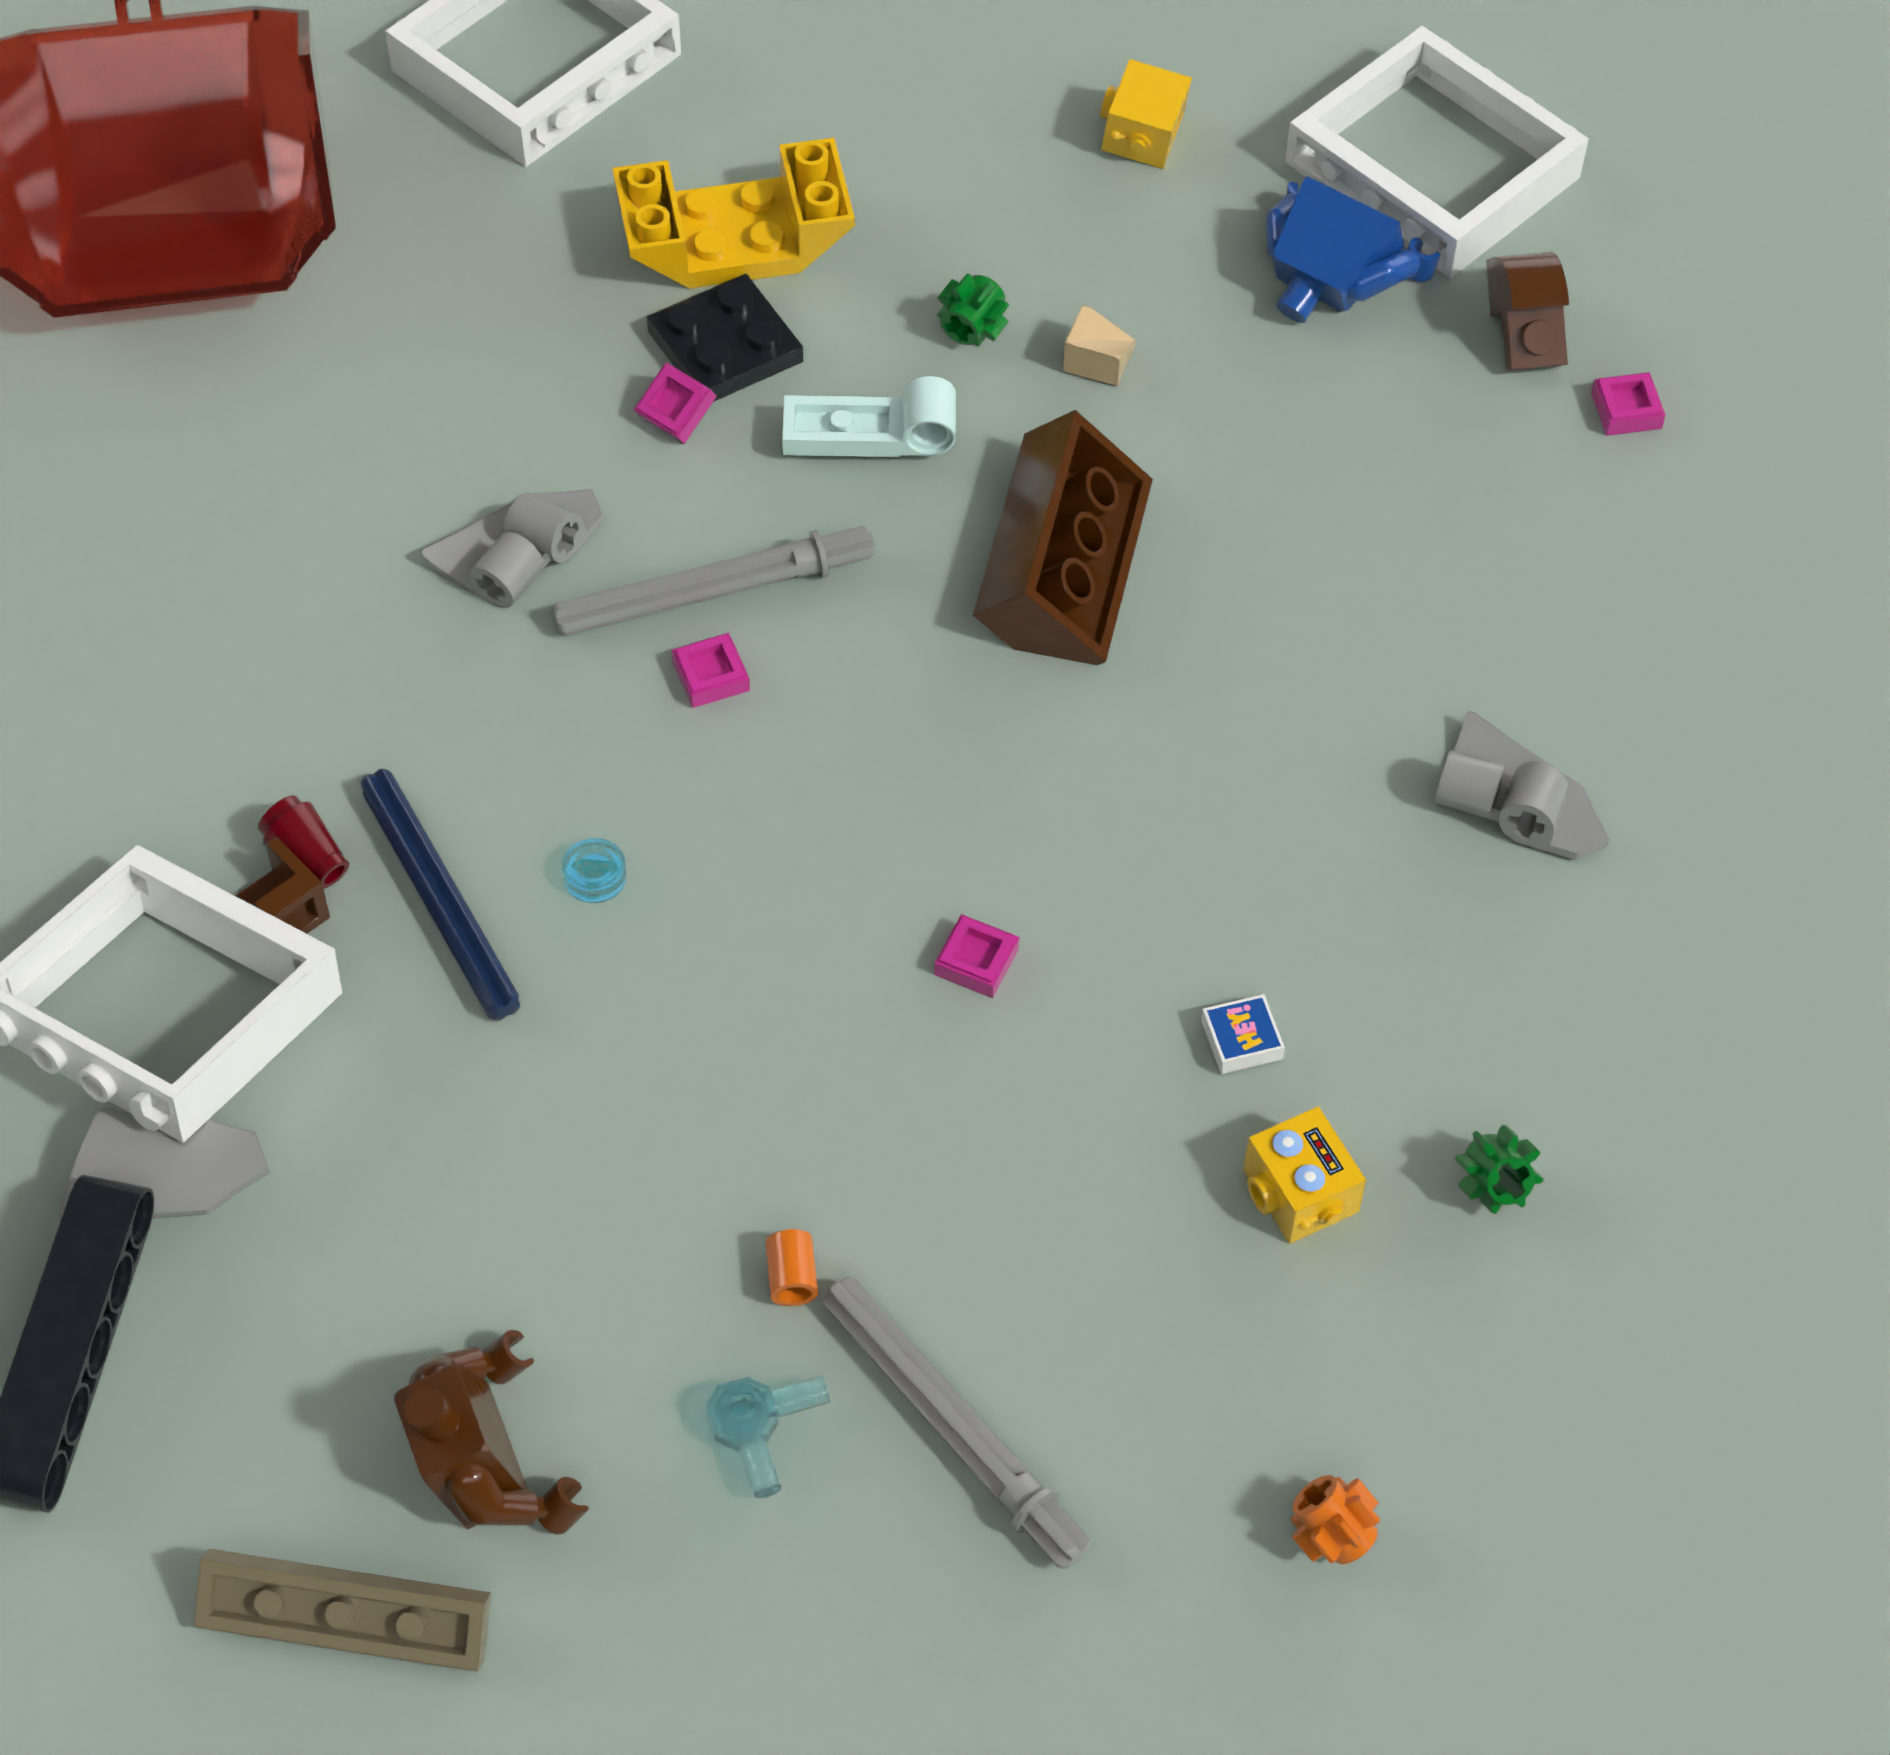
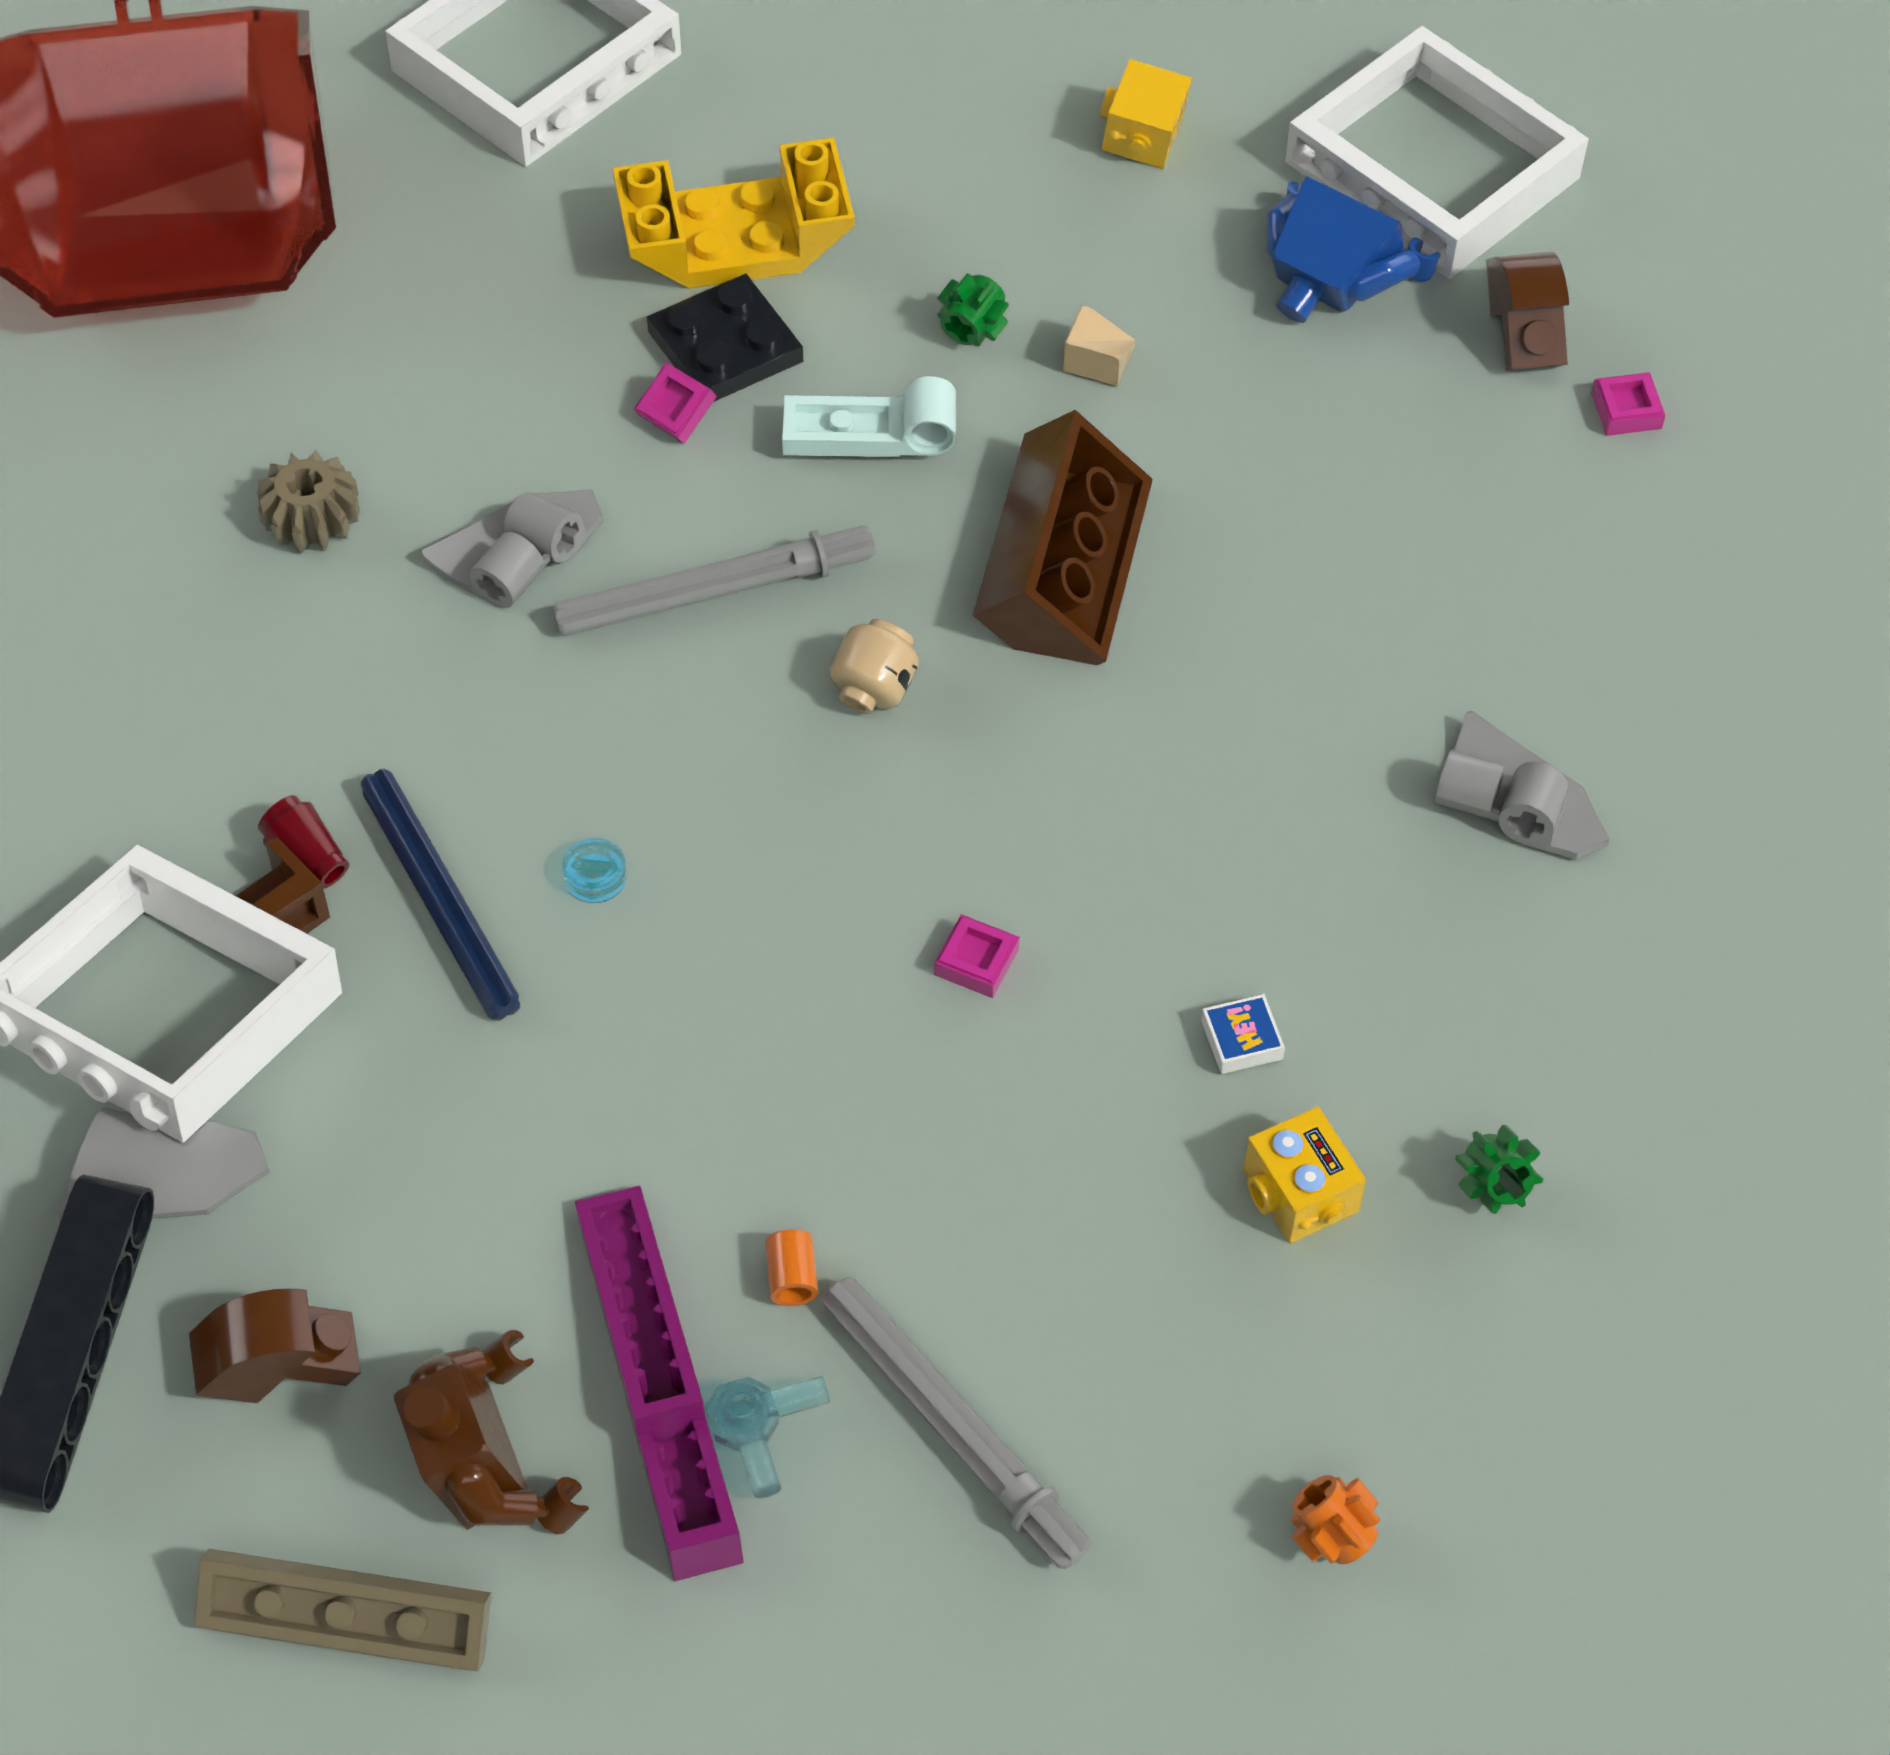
(269, 1337): none -> reddish brown brick
(308, 501): none -> dark tan gear
(659, 1385): none -> magenta slope
(710, 670): dark pink tile -> none
(874, 666): none -> tan head

